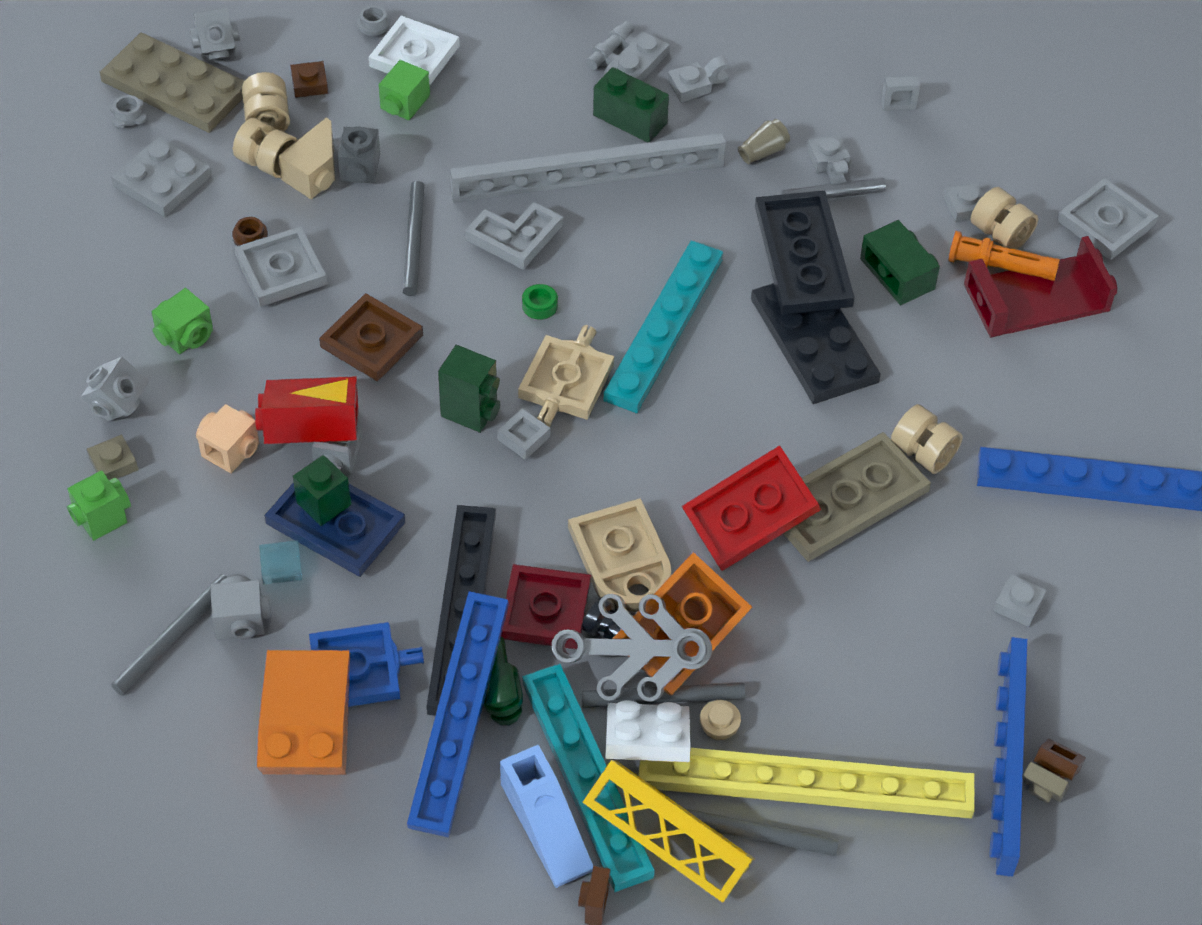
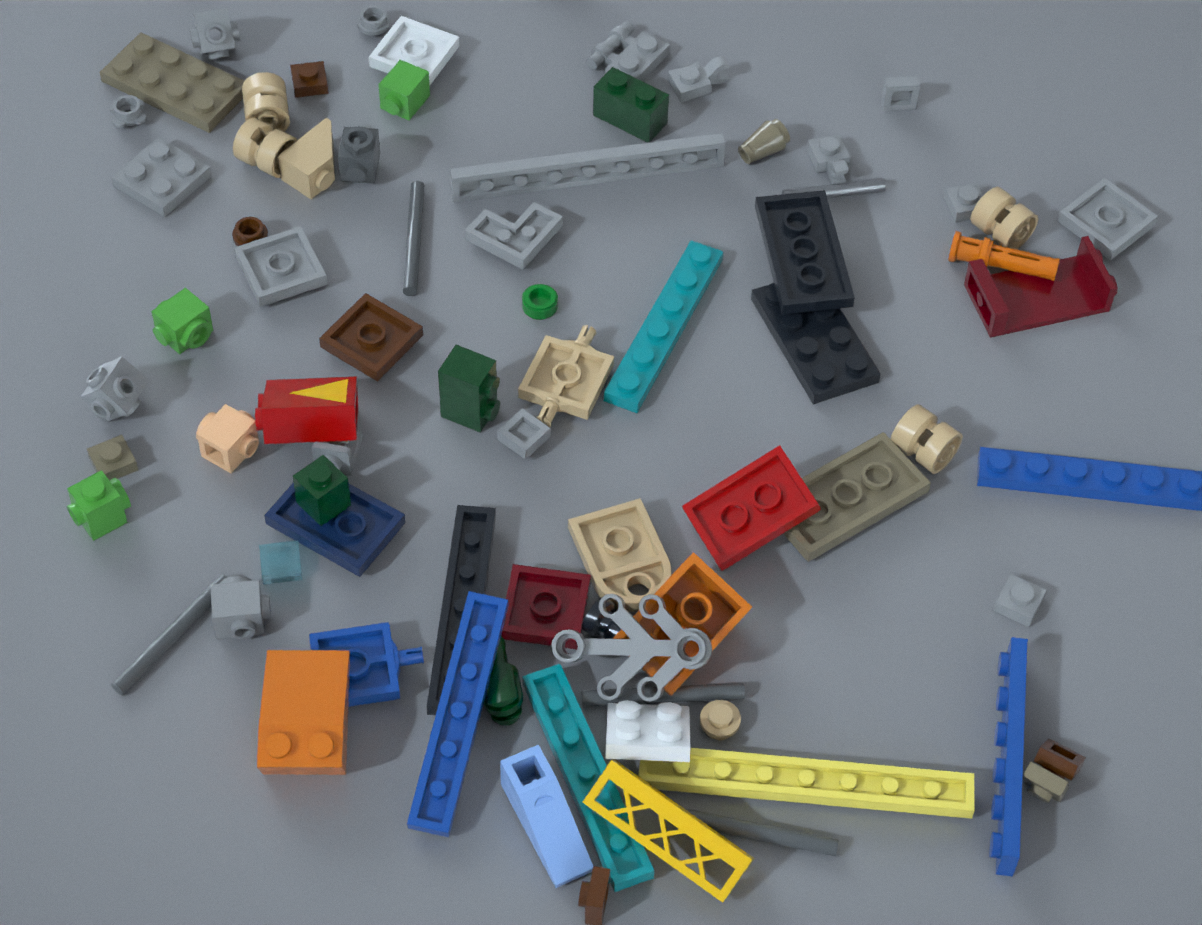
(899, 262): dark green brick -> none

